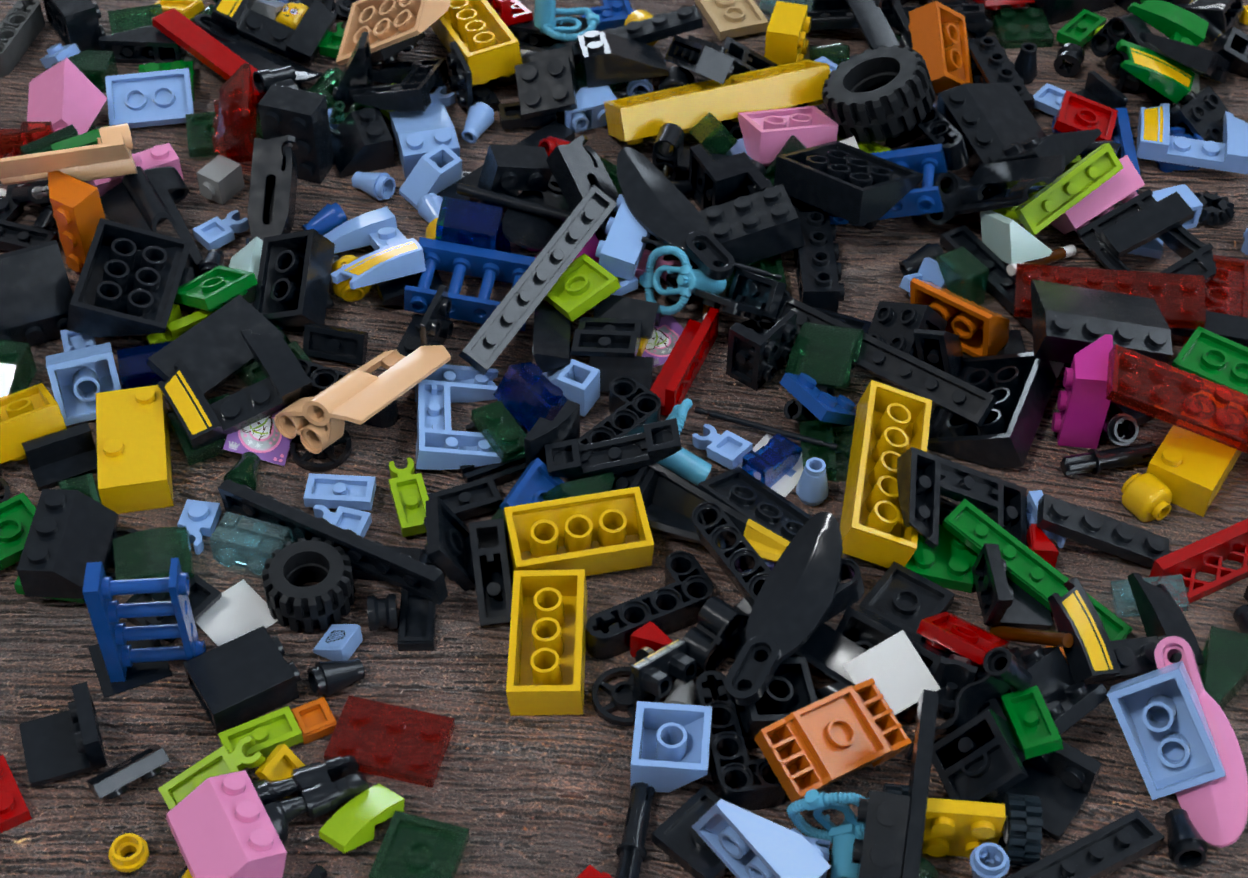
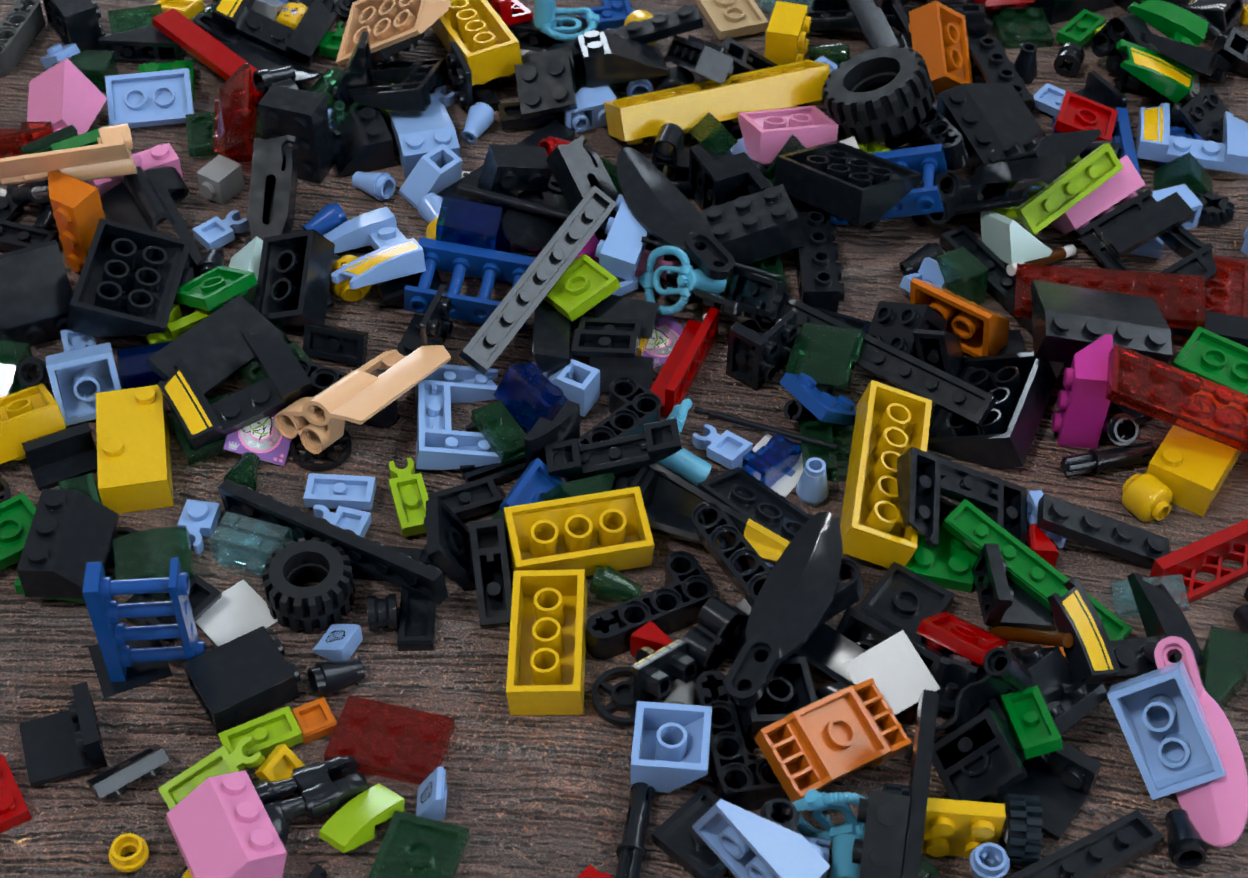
(27, 374): none -> black cone
(433, 796): none -> light blue slope
(613, 586): none -> clear green cone
(781, 812): none -> black cone
(1183, 171): none -> slope

